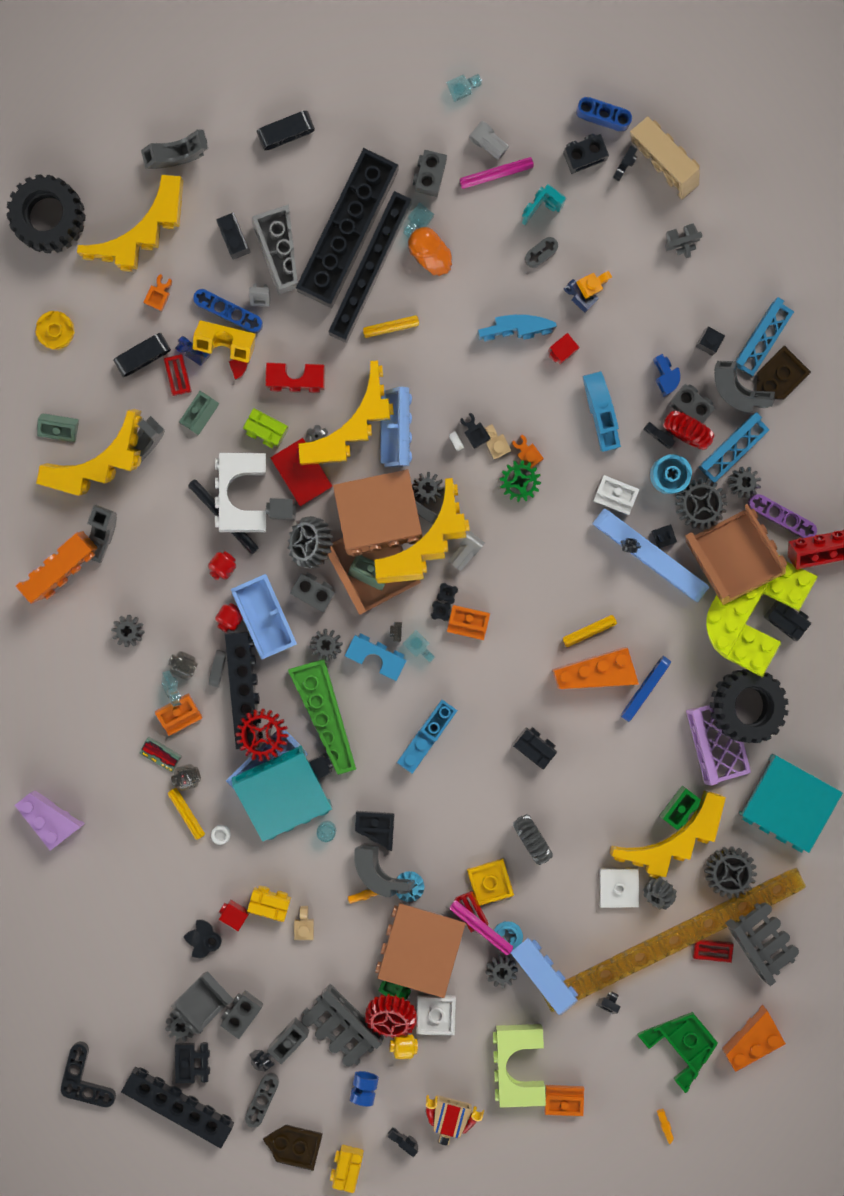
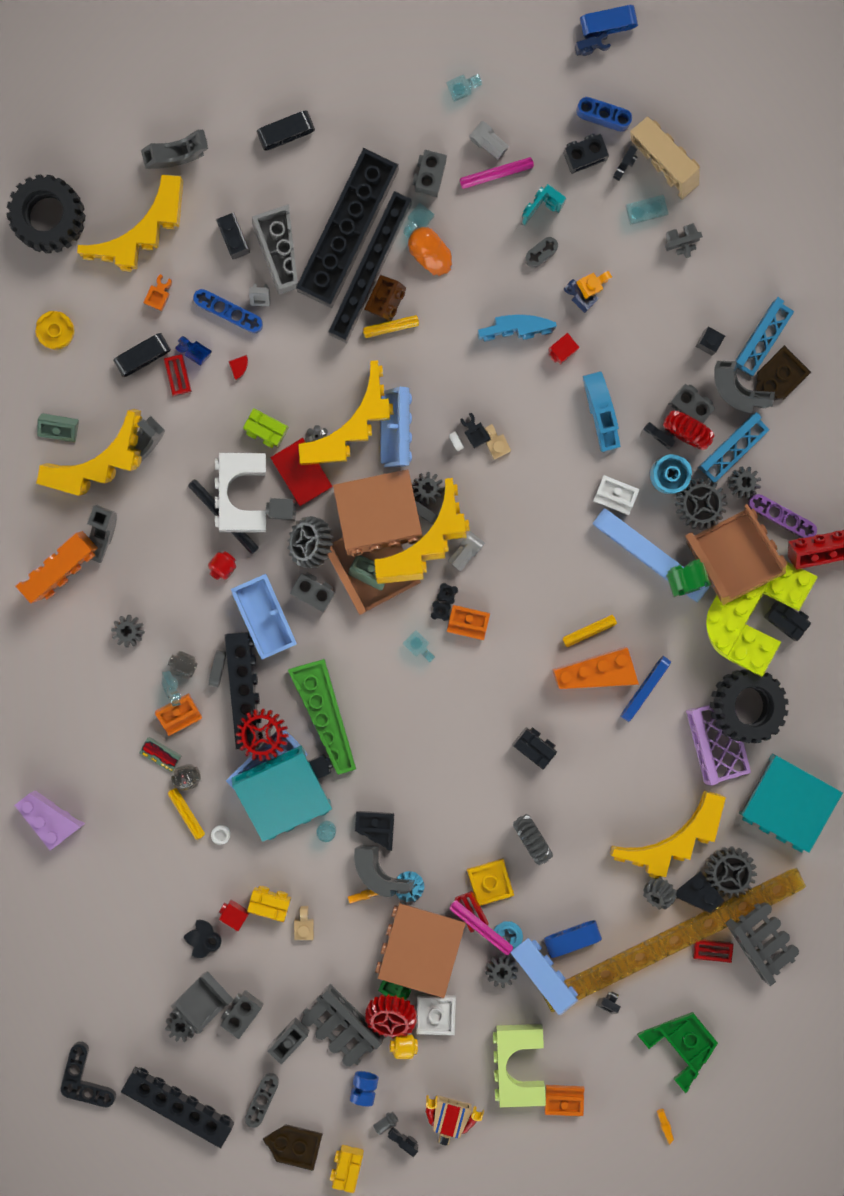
(185, 1062): black plate -> none
(199, 412): sand green slope -> none
(211, 335): yellow arch -> none
(228, 618): red head -> none
(260, 1060): black plate -> none
(311, 379): red arch -> none
(332, 646): dark grey gear -> none
(362, 647): dark azure arch -> none
(385, 298): none -> reddish brown bracket
(385, 1123): none -> dark grey pin
(396, 631): clear smoke plate -> none
(426, 736): dark azure slope -> none
(517, 471): green gear -> none
(528, 453): orange plate -> none
(572, 939): none -> blue beam
(588, 45): none -> dark blue plate
(609, 21): none -> blue beam
(619, 887): white plate -> none
(630, 545): black plate -> none
(646, 209): none -> clear light blue plate
(664, 536): black tile -> none
(669, 379): blue brick -> none
(680, 808): green brick -> none
(688, 579): none -> green brick
(700, 894): none -> black wing
(753, 1040): orange wedge -> none

